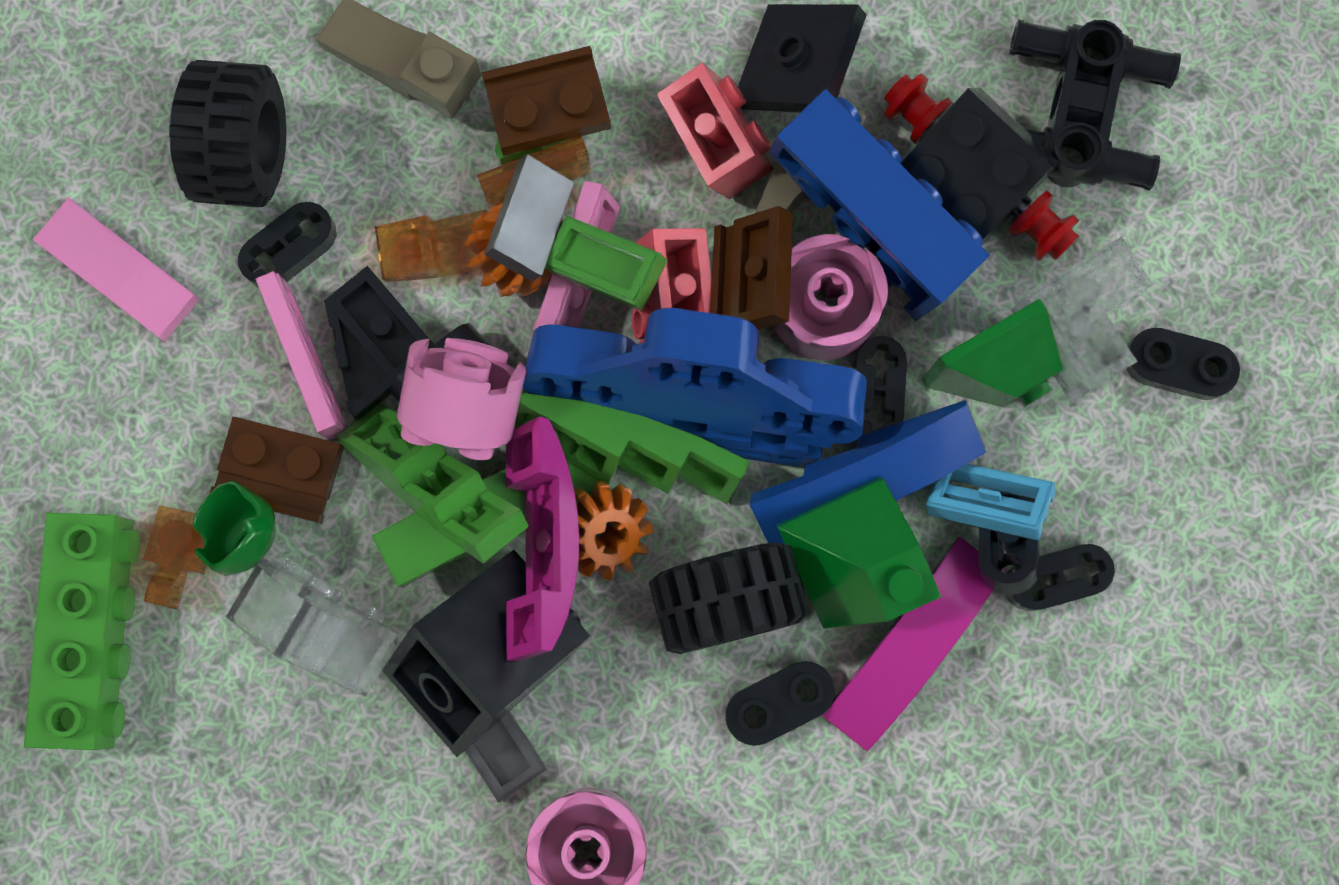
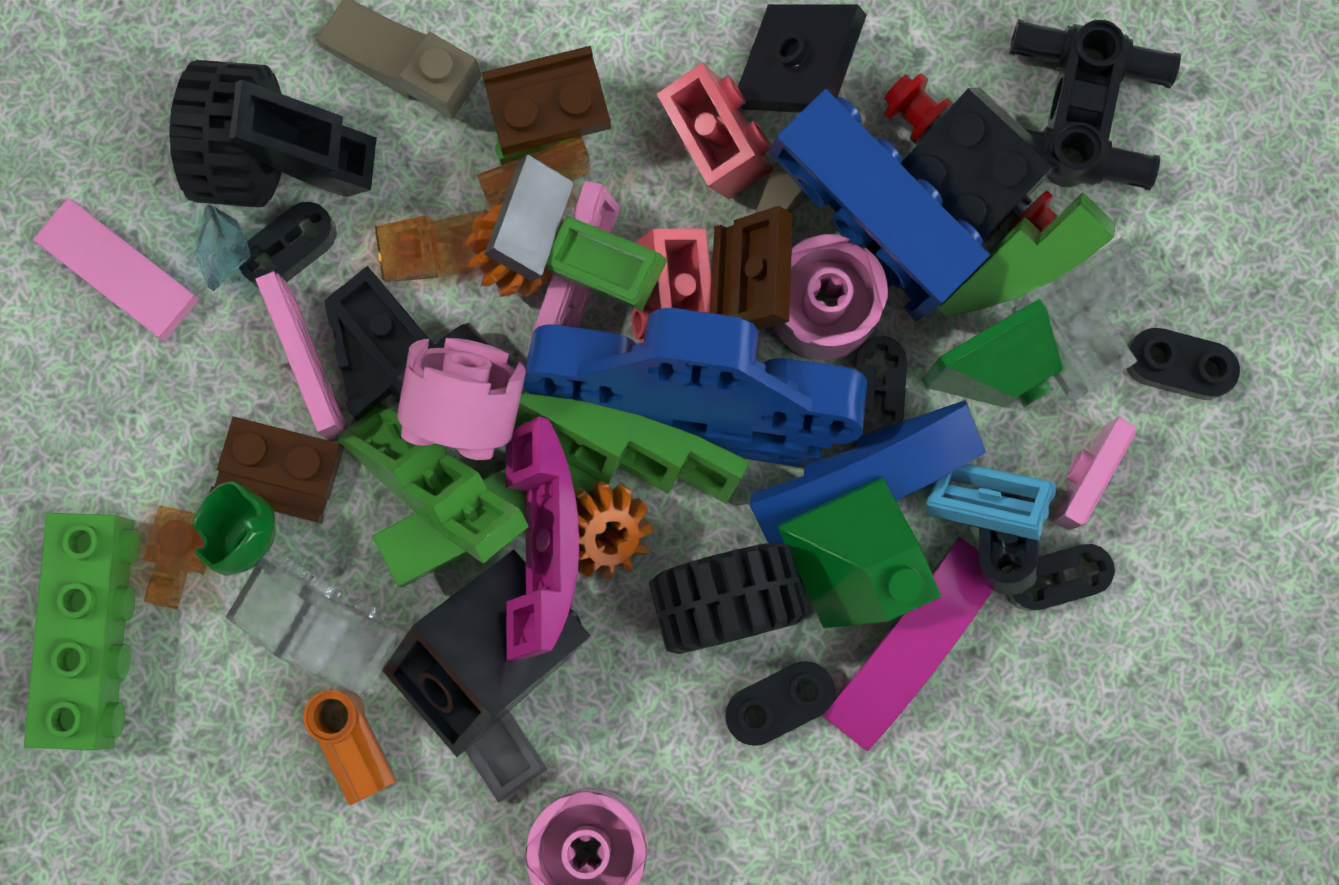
(220, 246): none -> clear light blue slope
(302, 140): none -> black slope
(354, 750): none -> orange piece
(1033, 258): none -> bright green slope
(1092, 472): none -> bright pink plate

